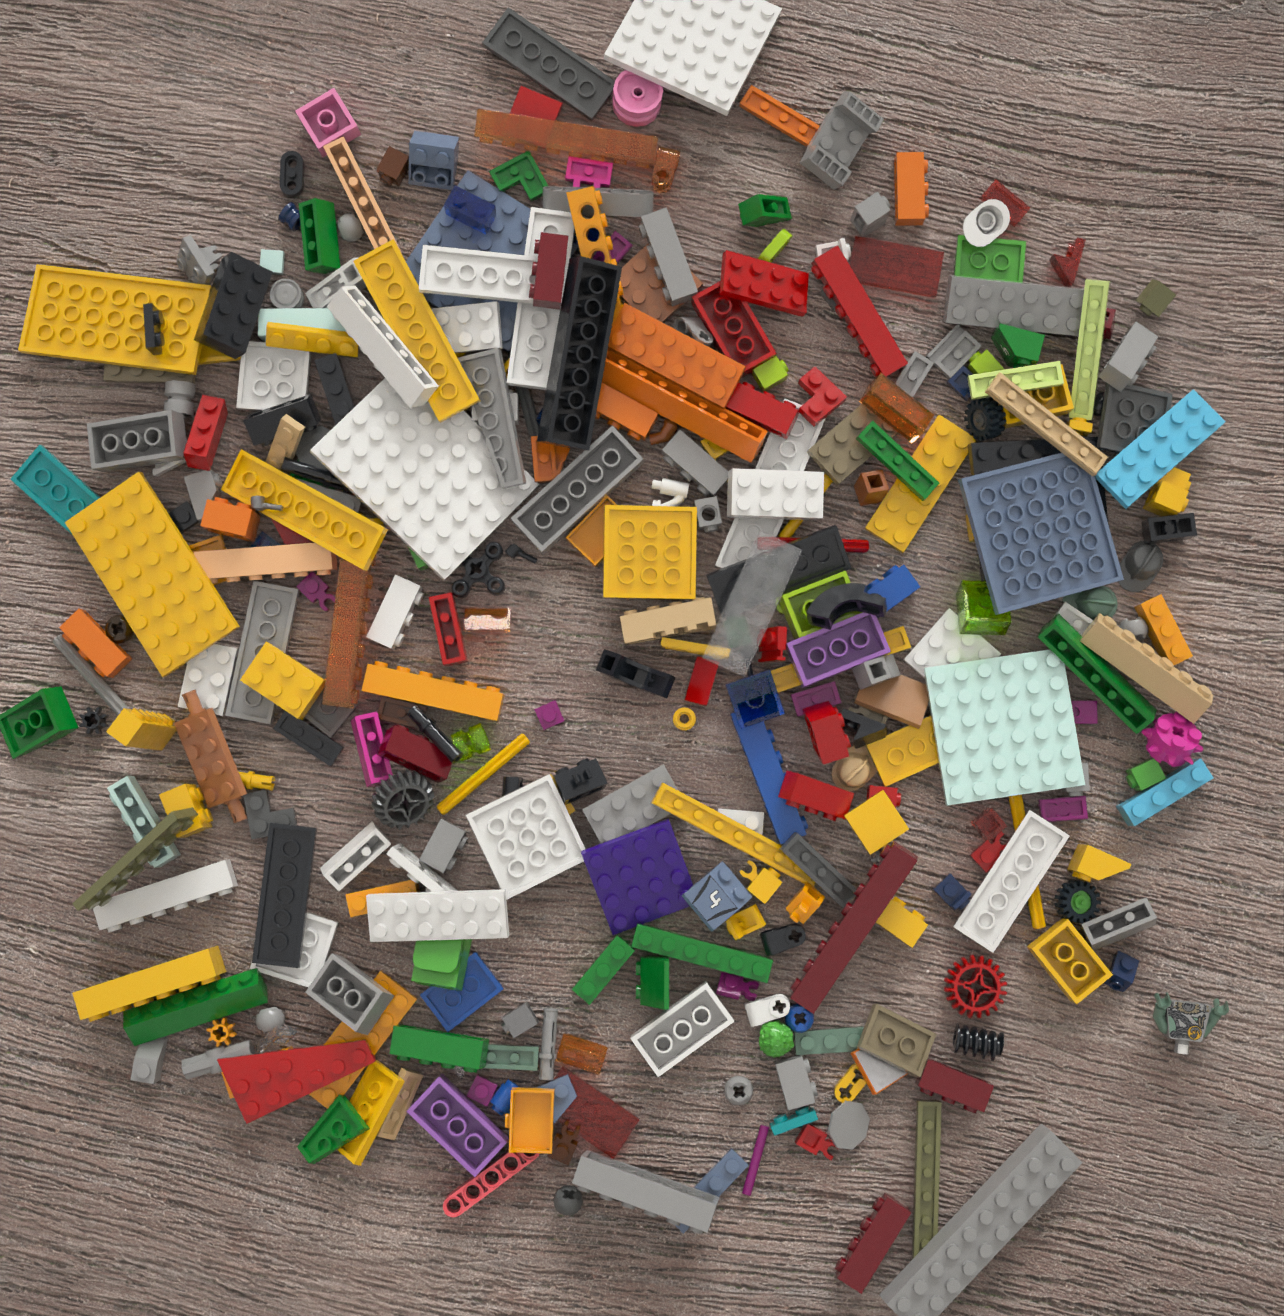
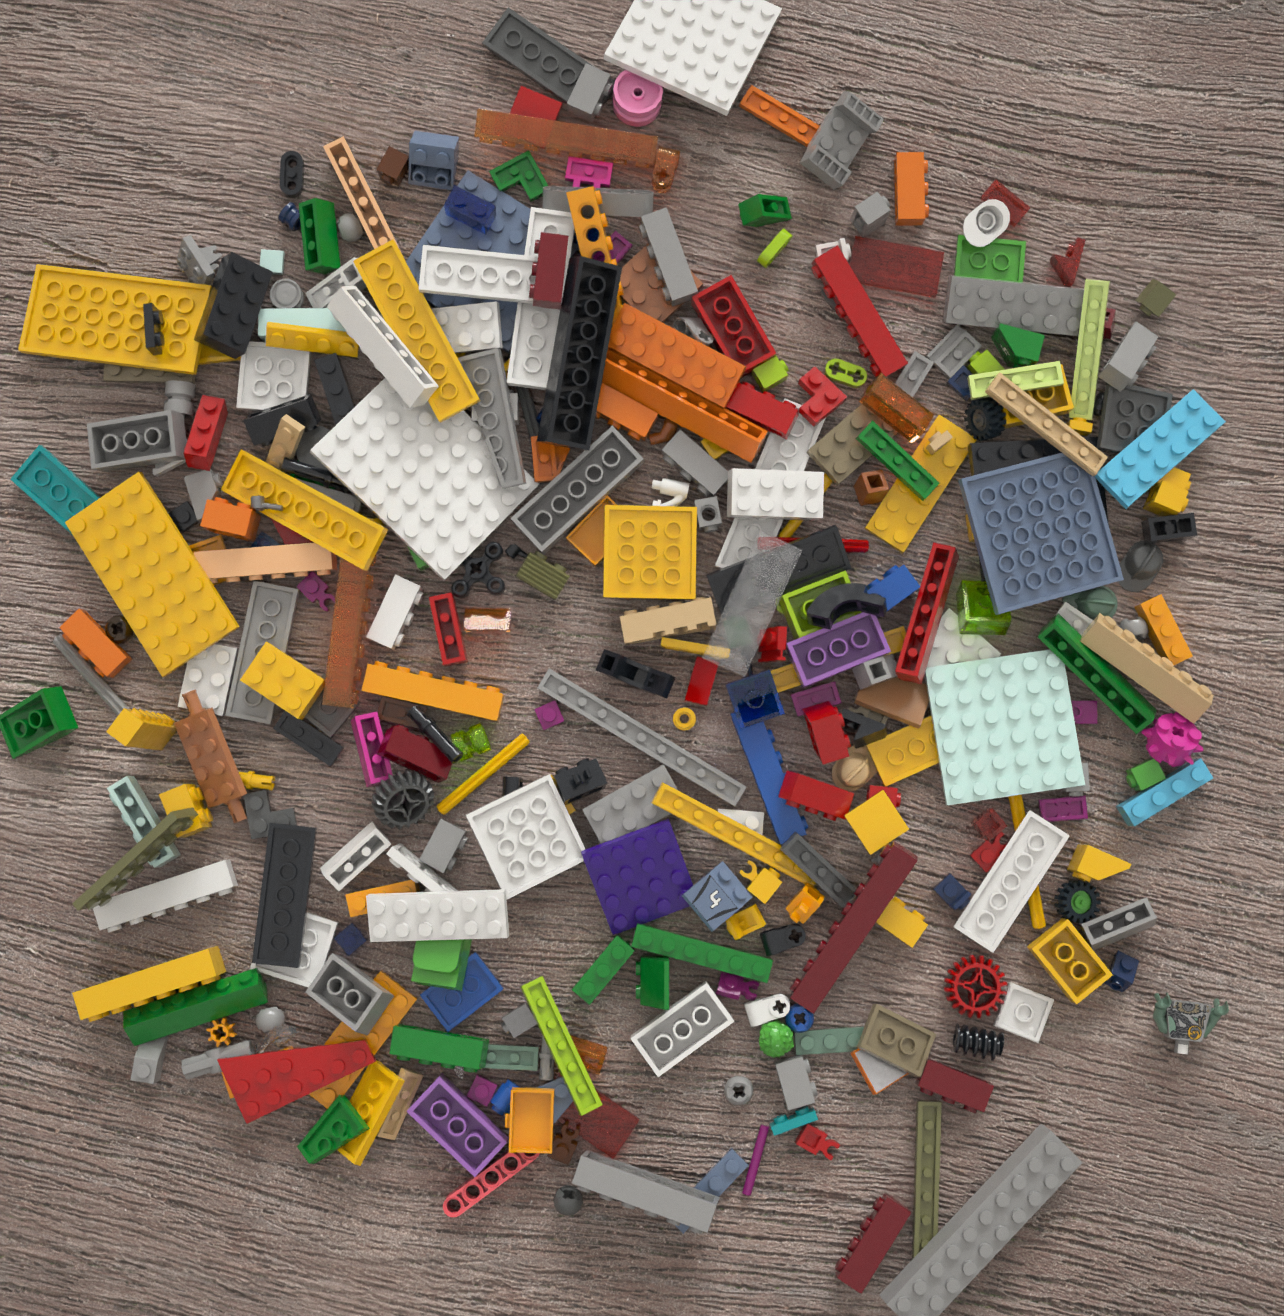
(86, 720): black gear -> none
(327, 120): bright pink brick -> none
(350, 939): none -> clear blue plate
(542, 575): none -> olive brick
(561, 1045): none -> lime plate
(589, 93): none -> light grey brick
(641, 737): none -> light grey plate
(764, 283): red plate -> none
(844, 378): none -> lime beam
(845, 1081): yellow beam -> none
(848, 1125): light grey piece -> none
(927, 613): none -> red brick
(938, 441): none -> tan plate
(1023, 1012): none -> white tile

